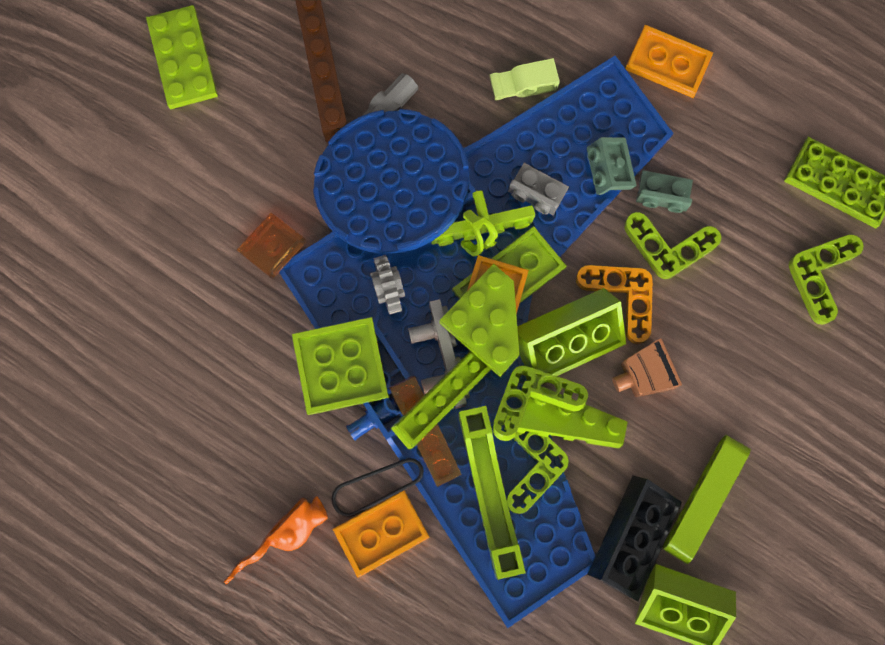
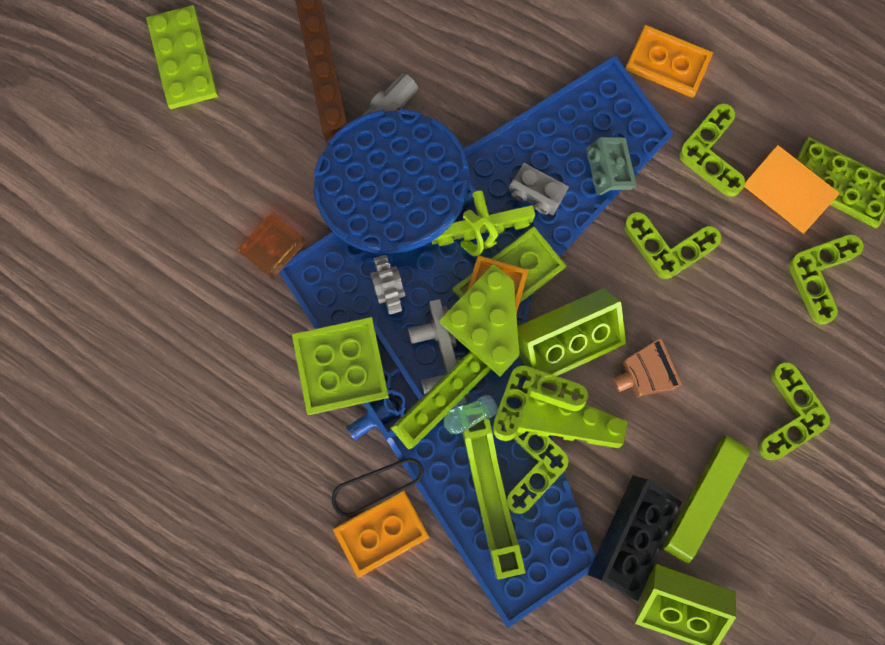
(288, 532): orange animal -> none
(433, 446): clear orange plate -> none
(466, 416): none -> clear light blue piece
(526, 80): yellowish green piece -> none
(633, 293): light orange beam -> none
(664, 191): sand green bracket -> none
(703, 149): none -> lime beam
(791, 189): none -> light orange tile
(802, 412): none -> lime beam

